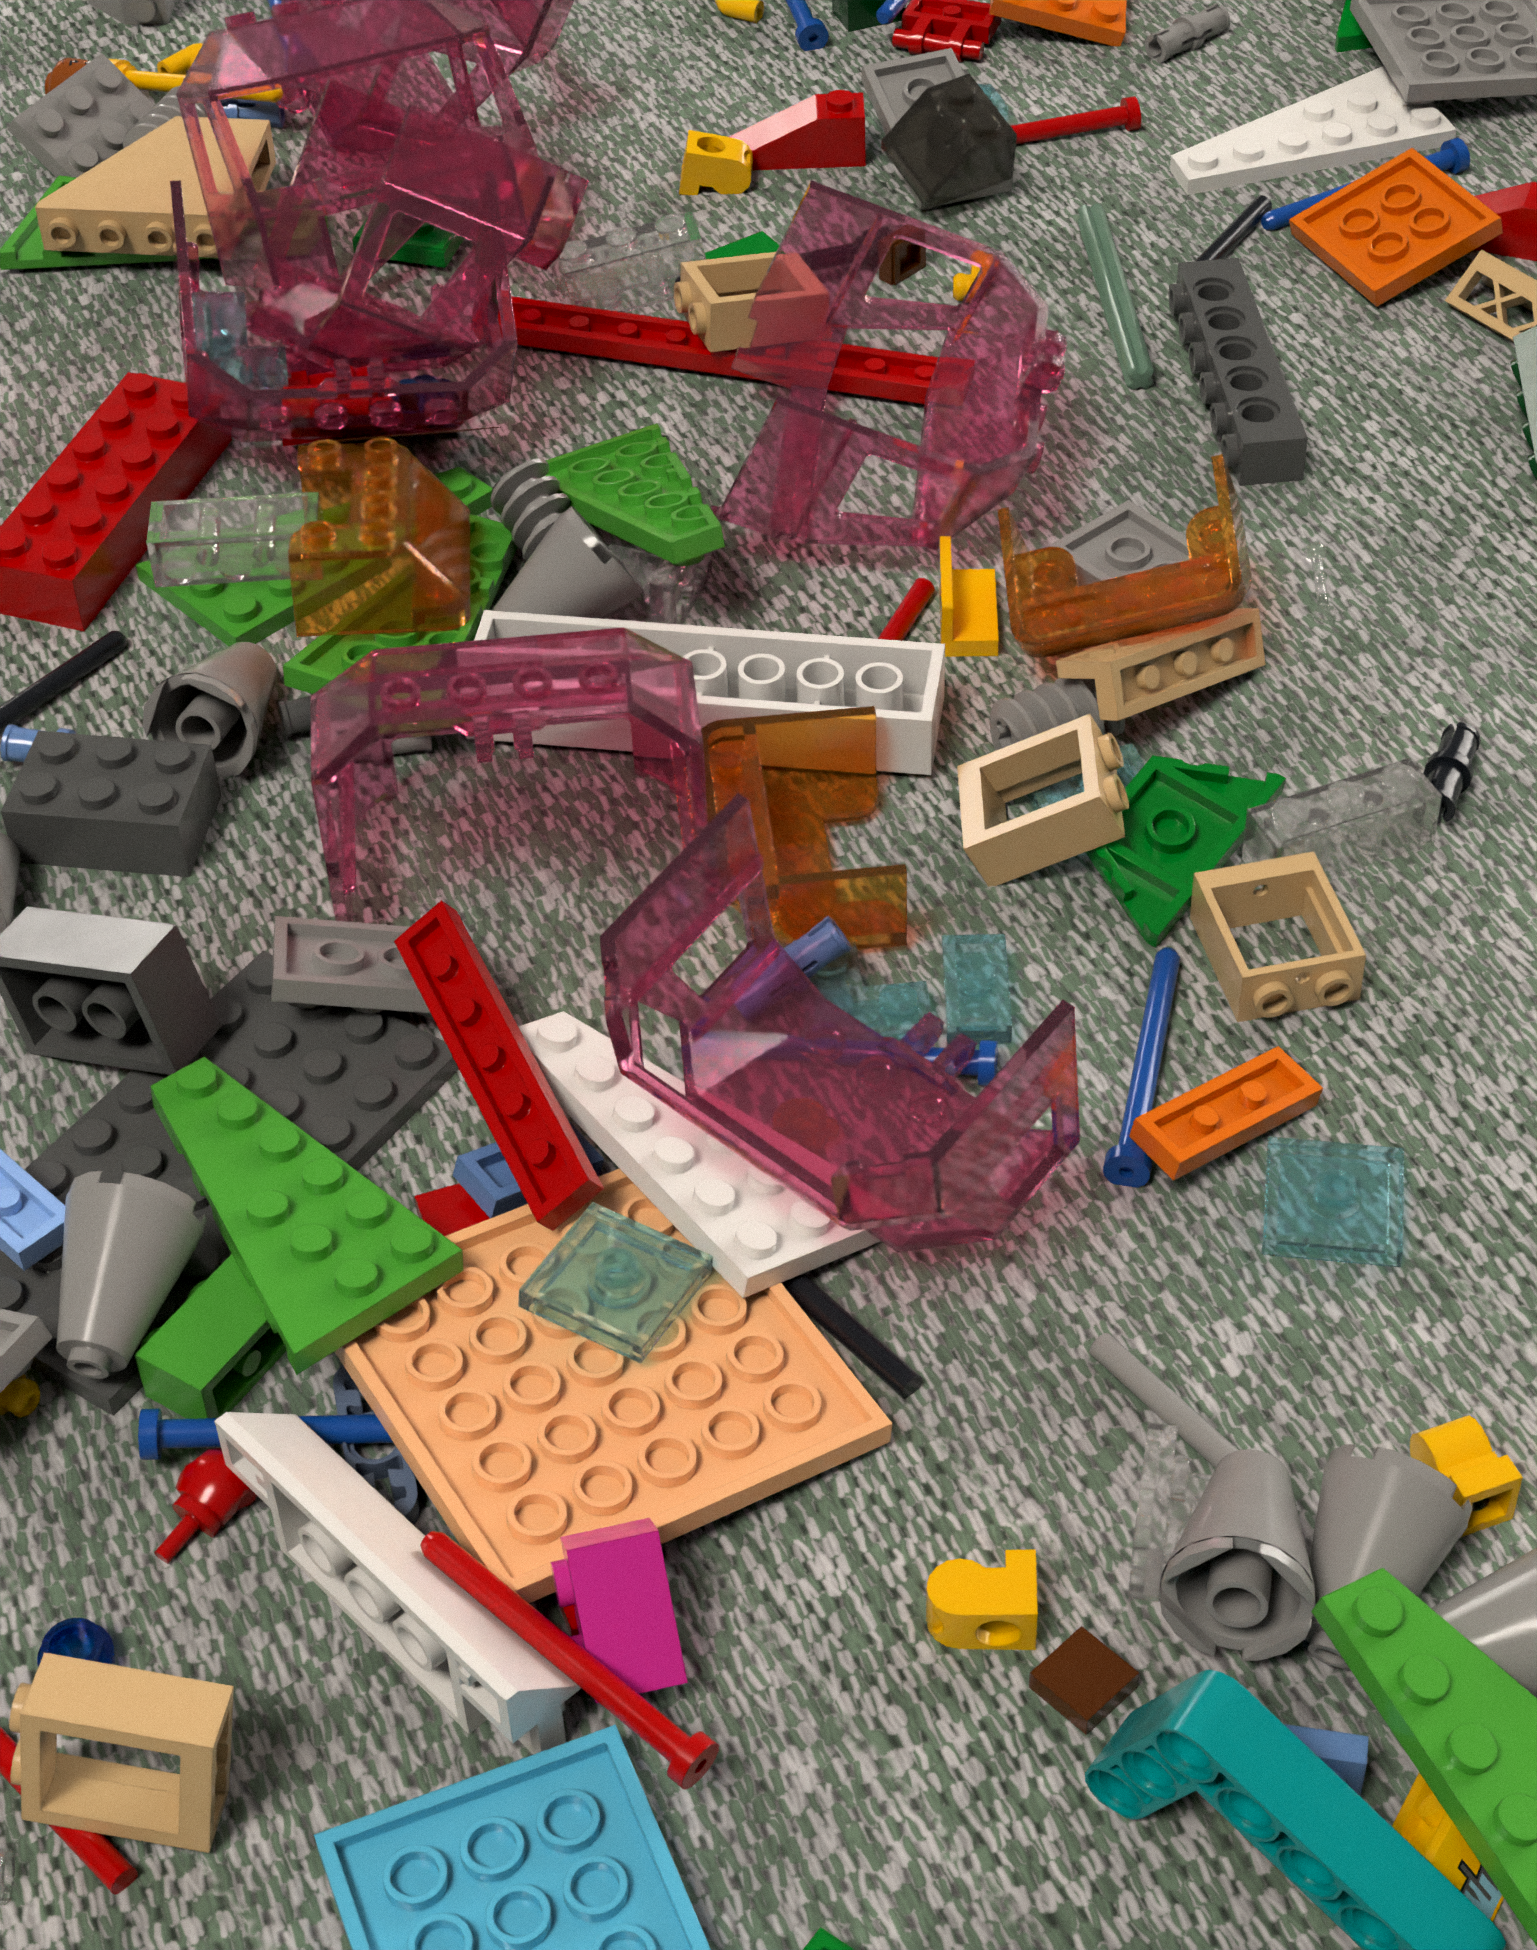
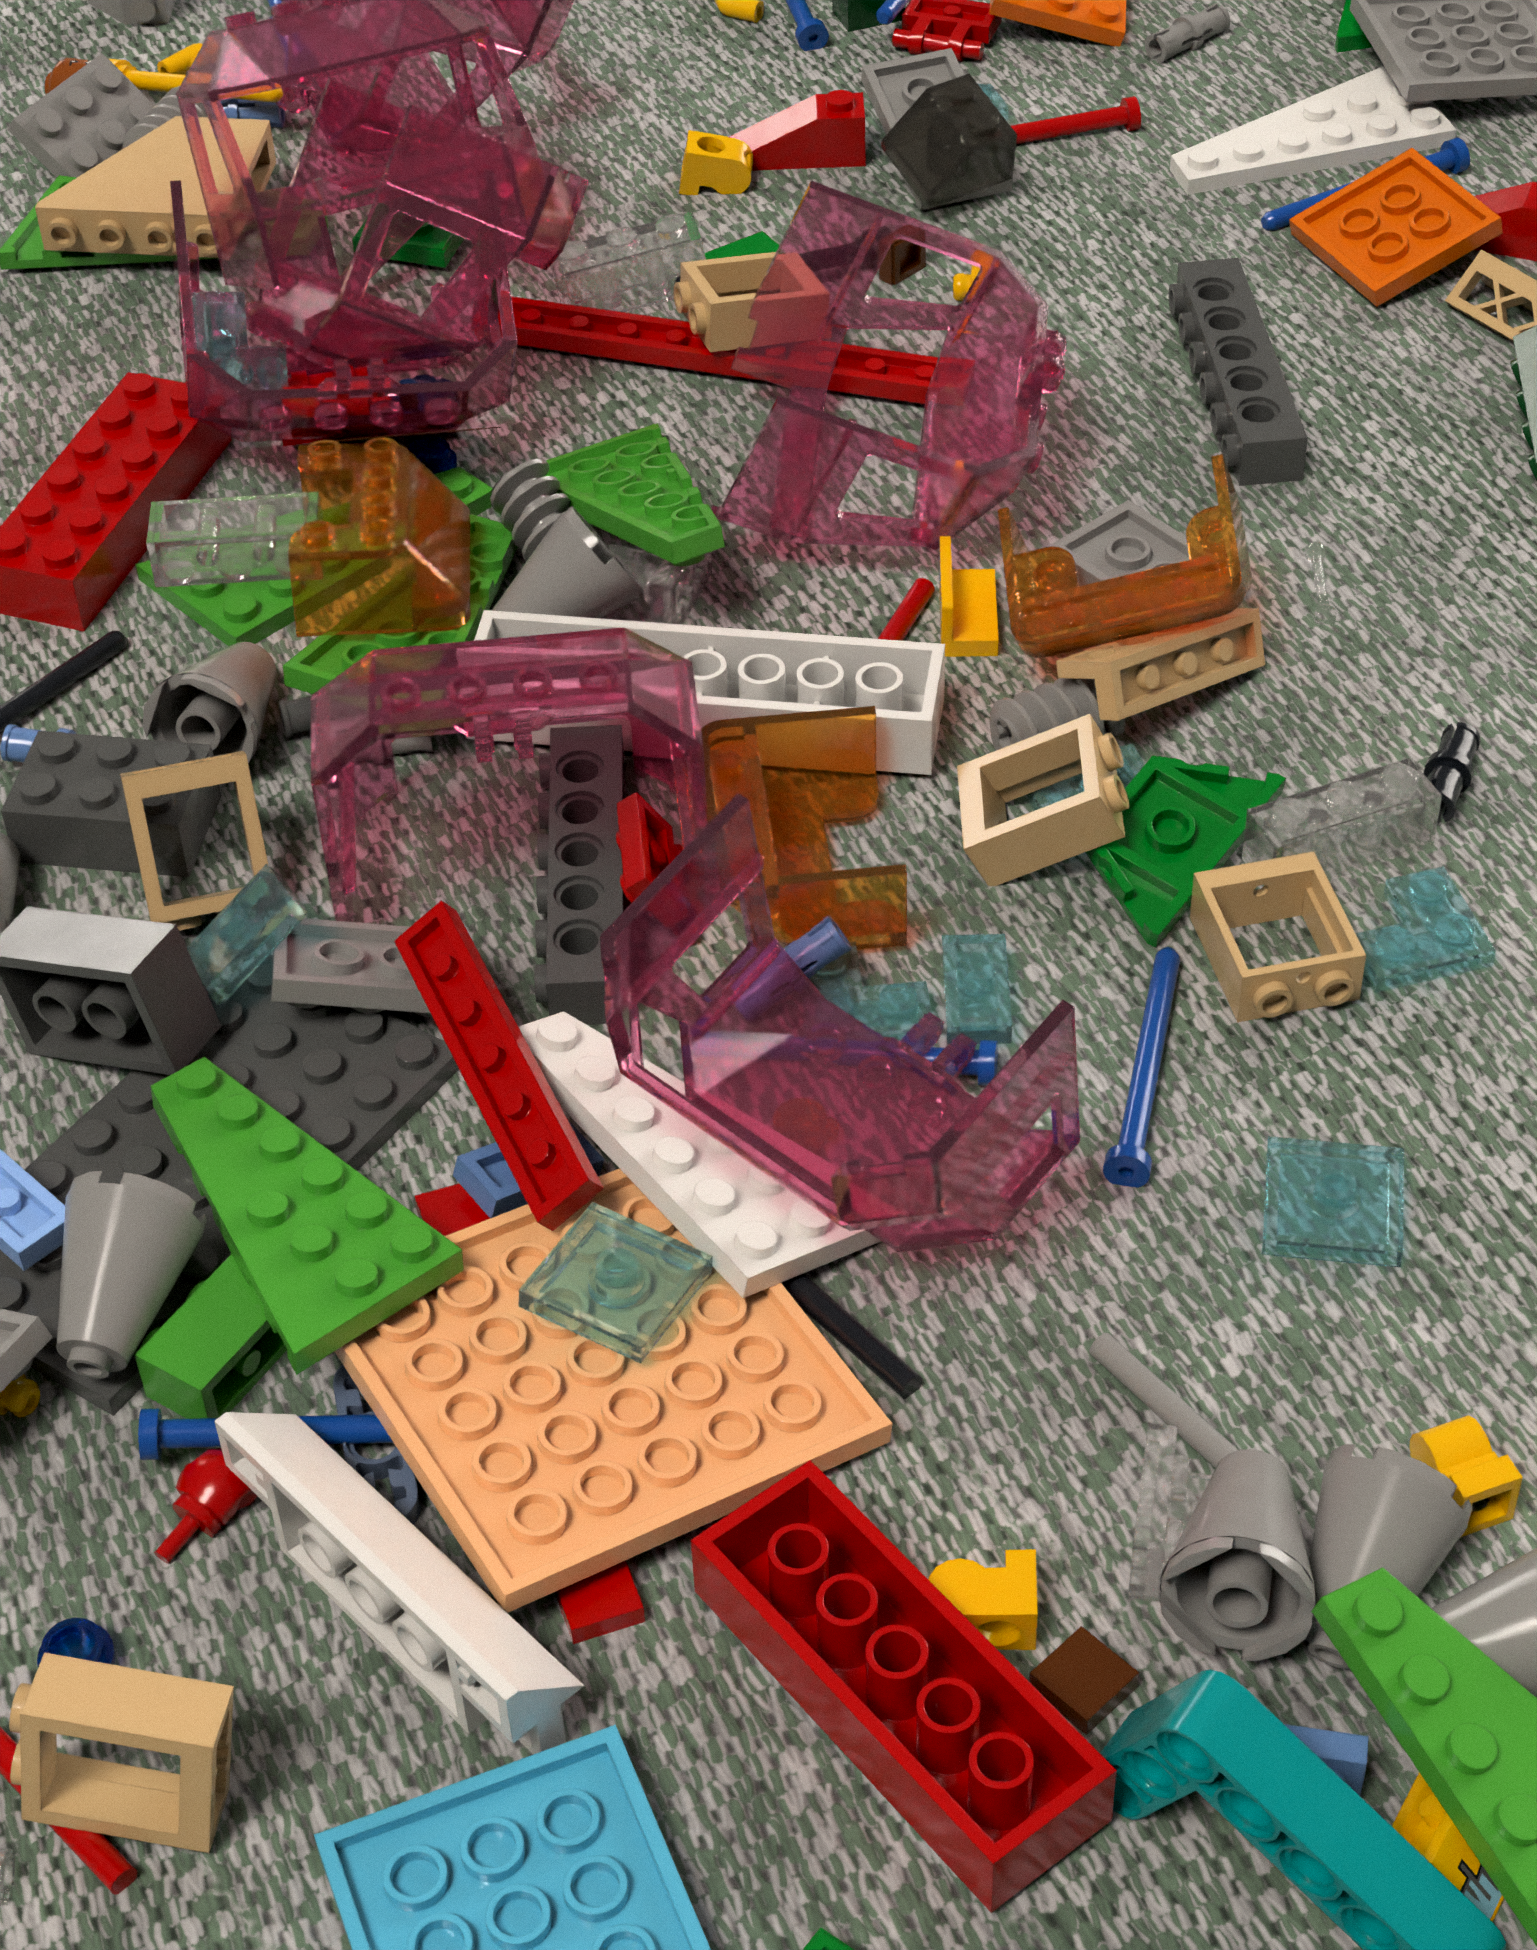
(182, 777): none -> tan window
(245, 933): none -> clear light blue plate
(434, 454): none -> clear blue plate
(582, 865): none -> dark grey brick
(622, 1603): dark pink brick -> none
(644, 844): none -> red plate
(687, 1755): red bar -> none
(904, 1684): none -> red brick
(1115, 297): sand green axle -> none
(1225, 1112): orange plate -> none
(1237, 230): black bar -> none
(1434, 934): none -> clear light blue plate

